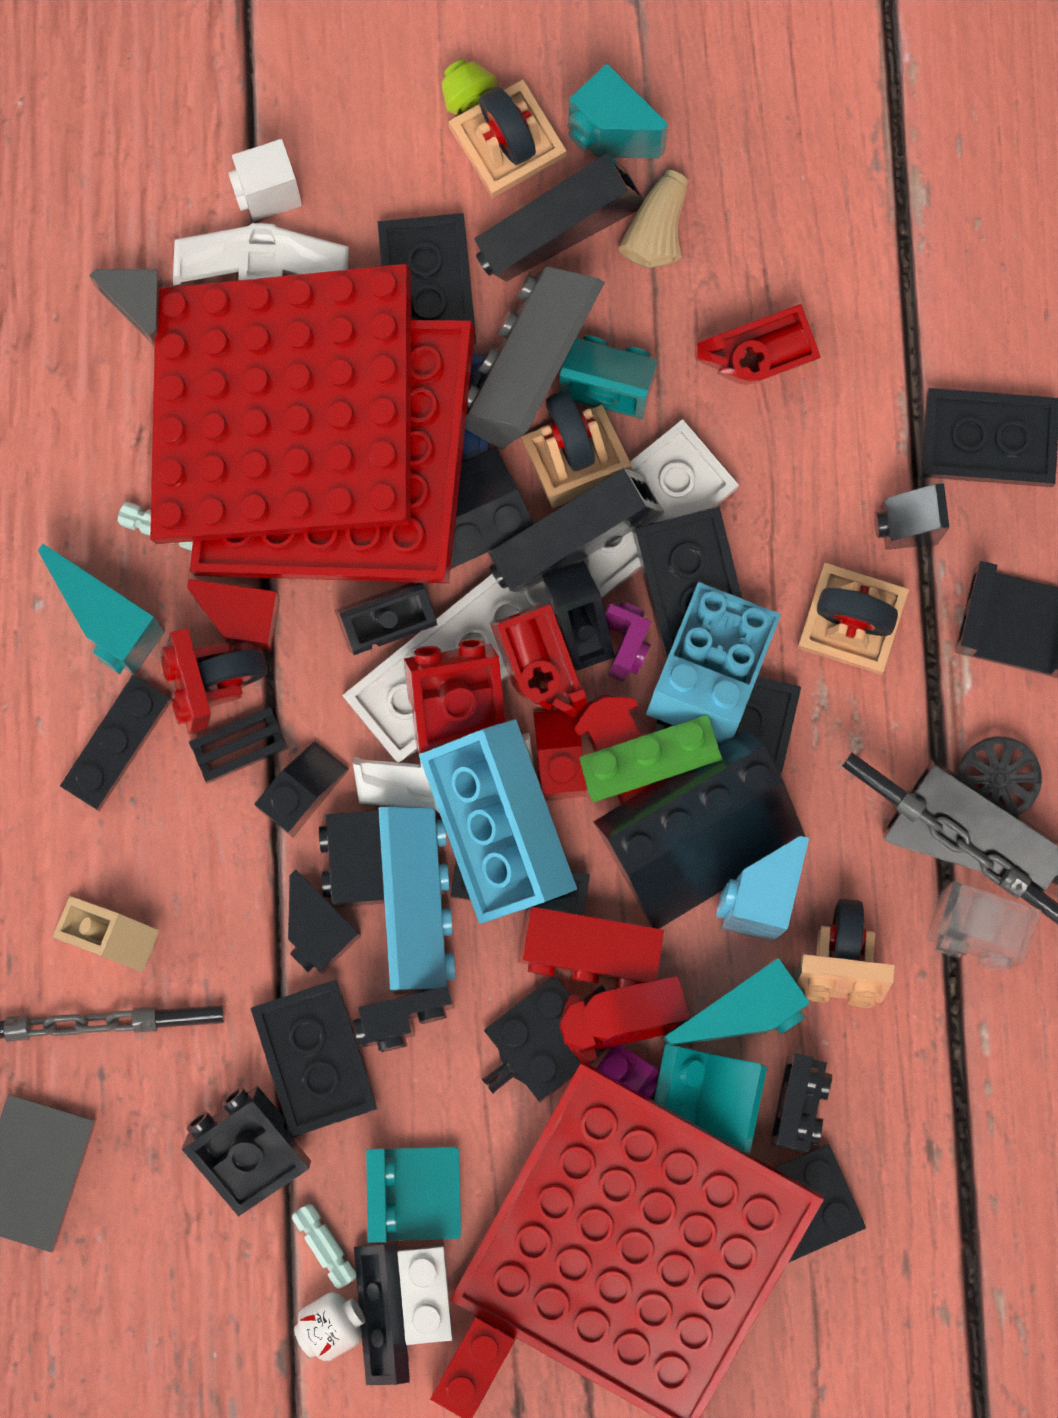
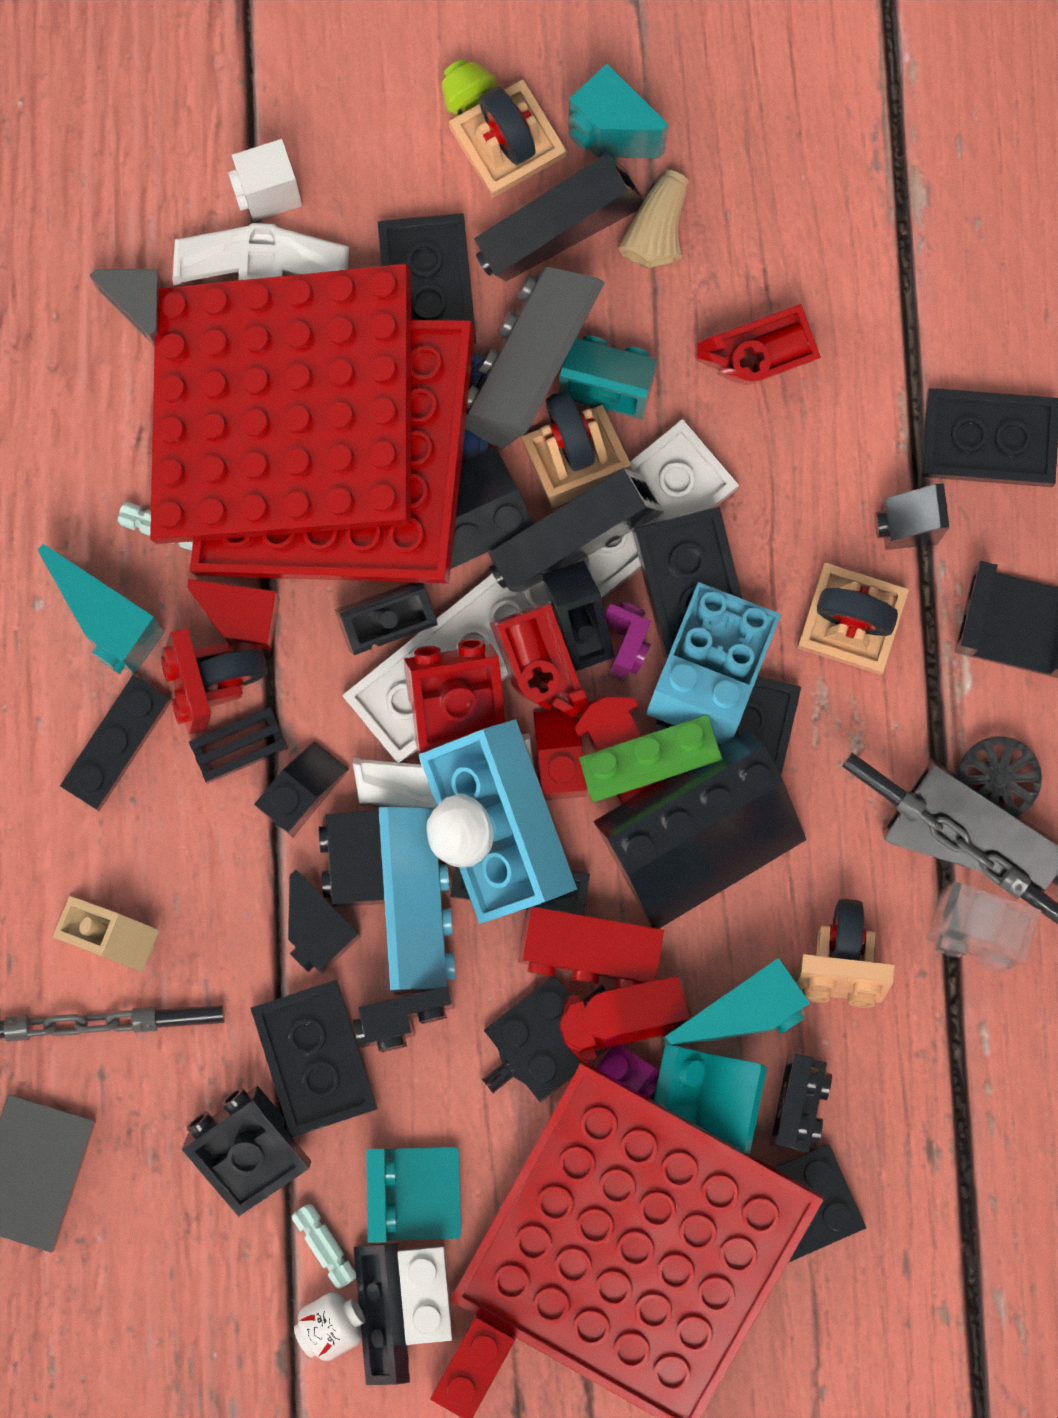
(460, 831): none -> white piece
(764, 893): medium azure slope -> none

